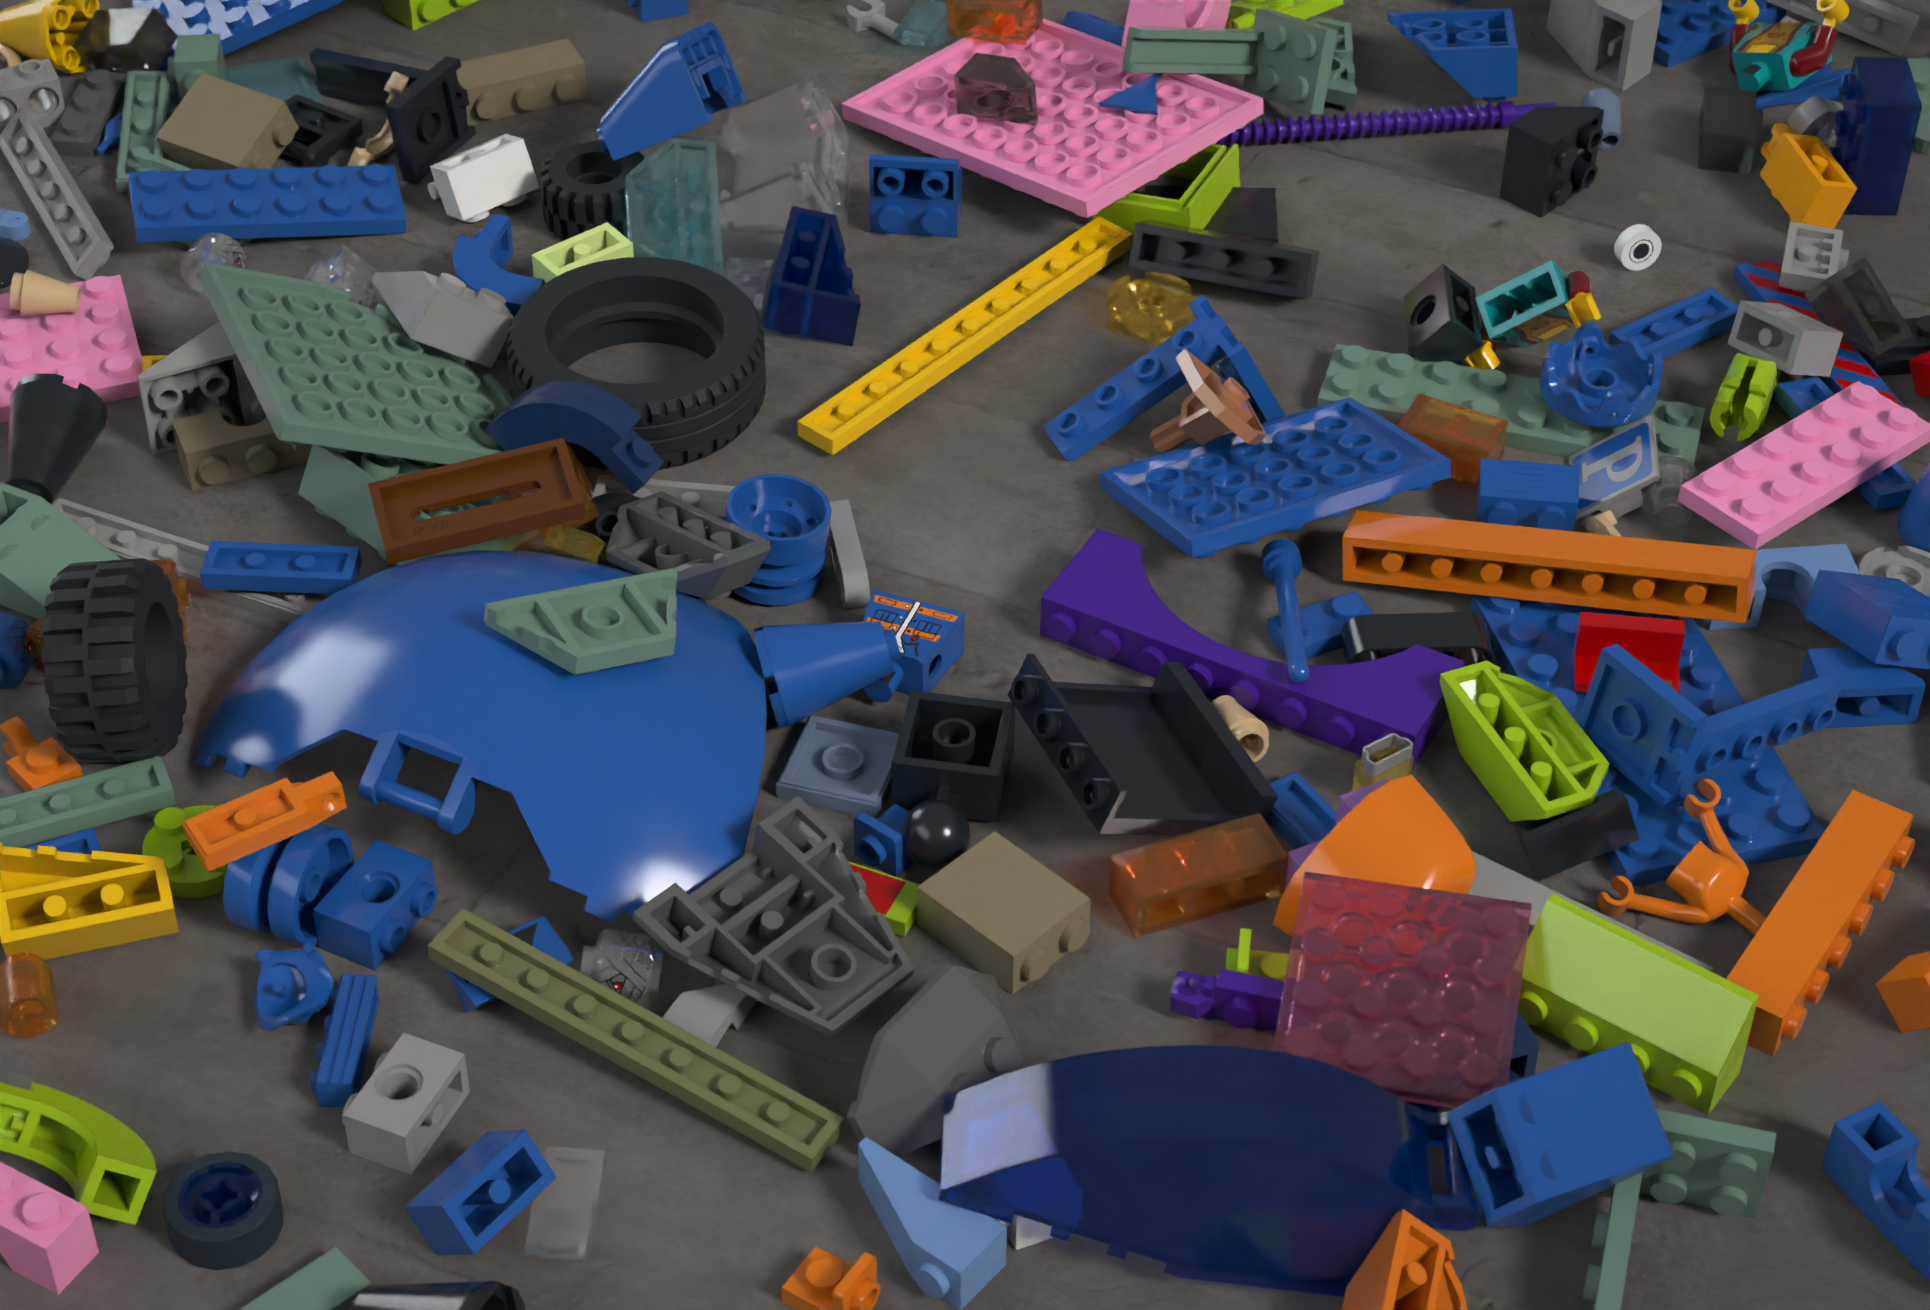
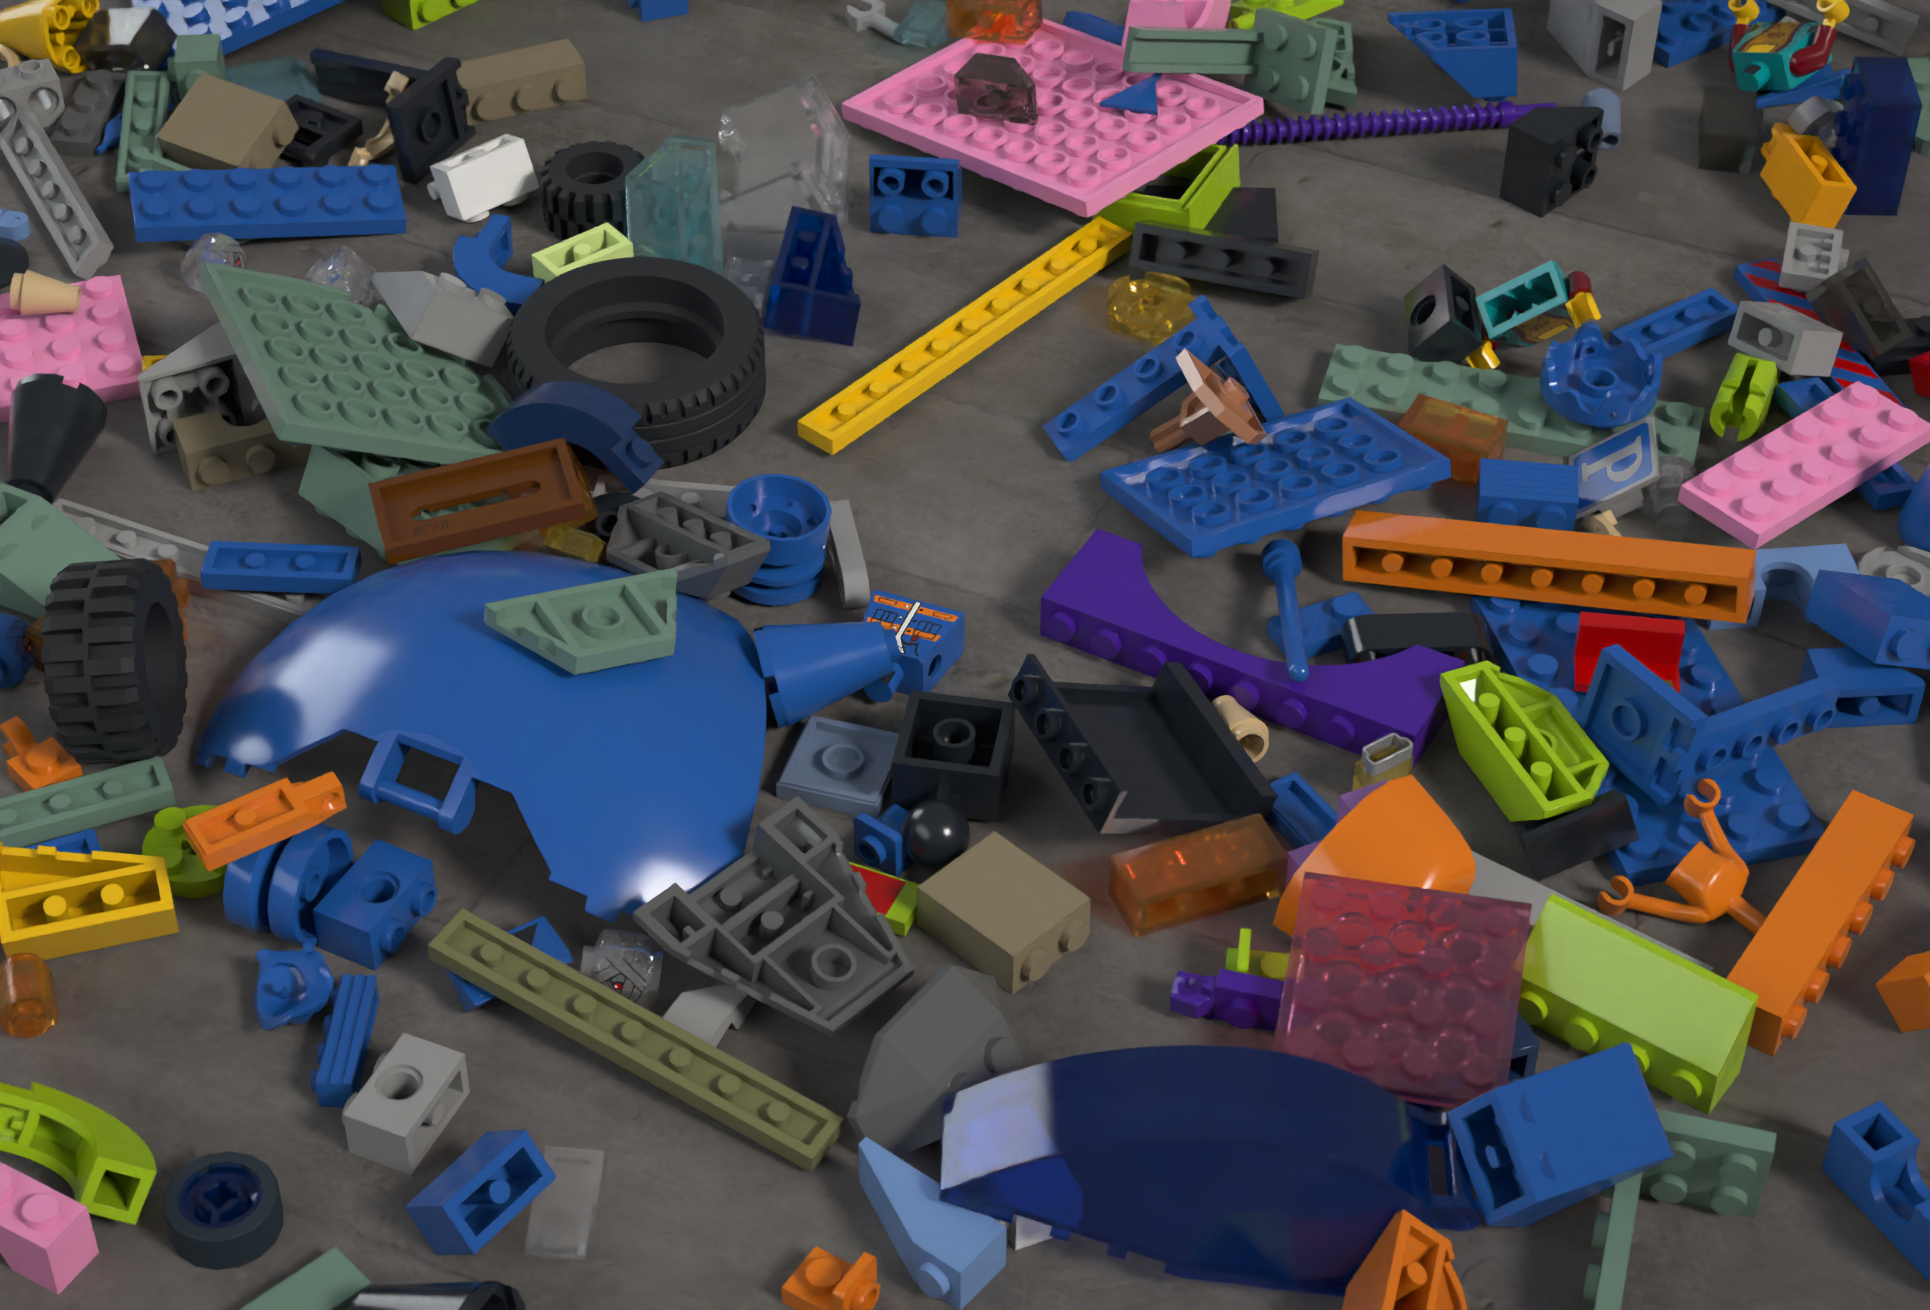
(672, 93): blue windscreen -> none
(1637, 247): white tile -> none

